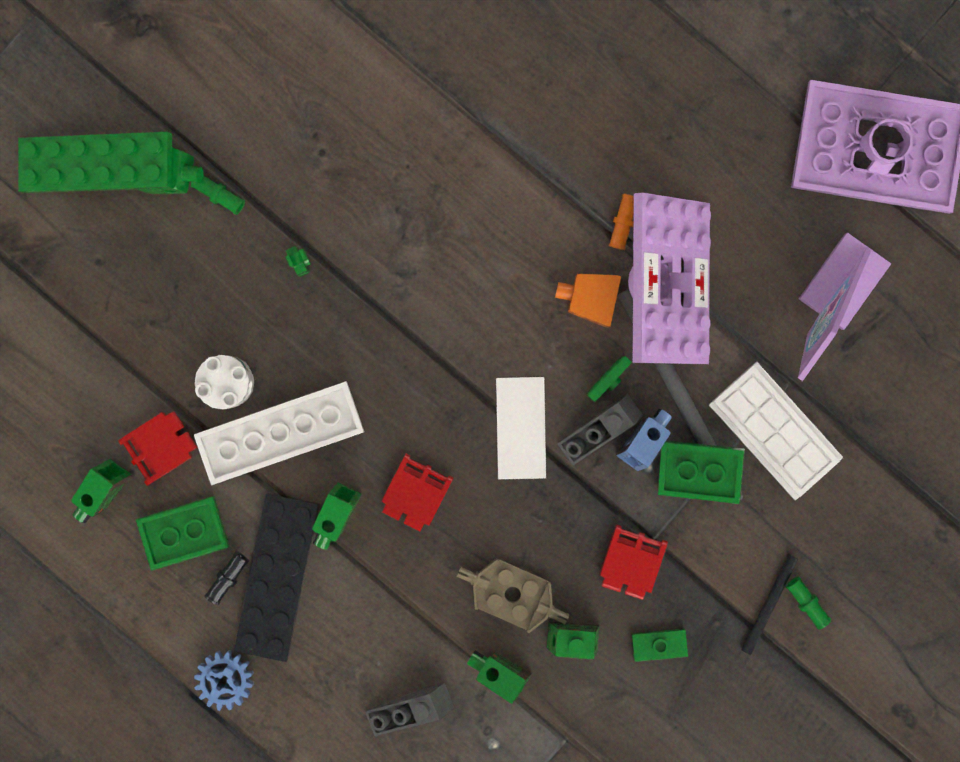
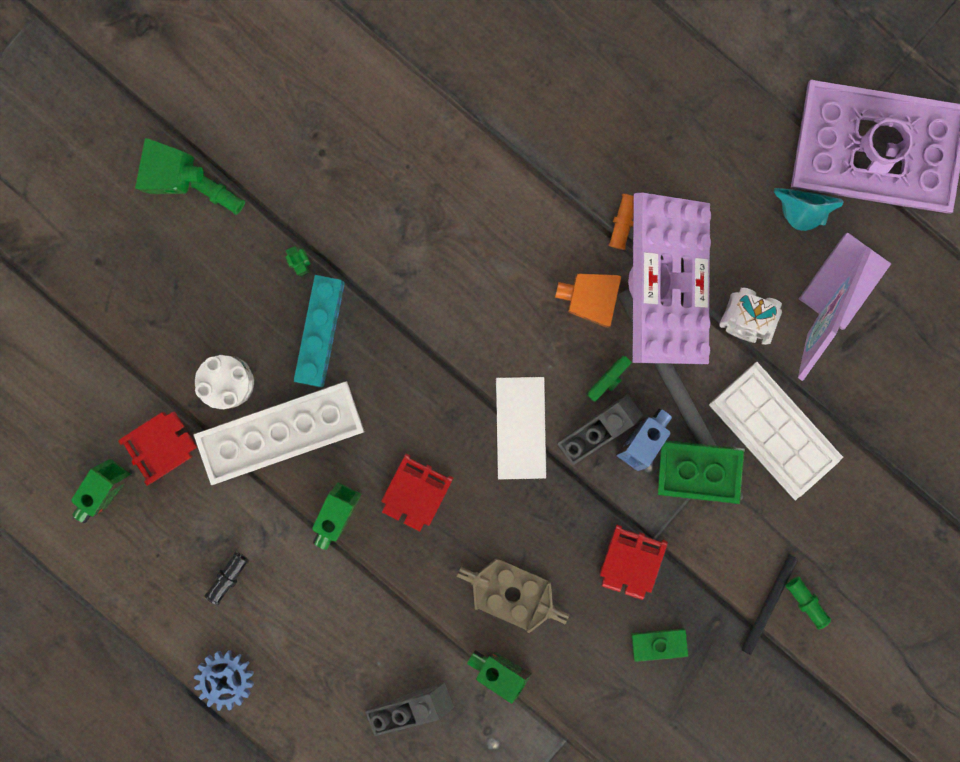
(95, 162): green plate -> none
(182, 533): green tile -> none
(276, 577): black plate -> none
(319, 331): none -> teal brick
(573, 640): green torso -> none
(751, 316): none -> white brick
(806, 209): none -> teal hat

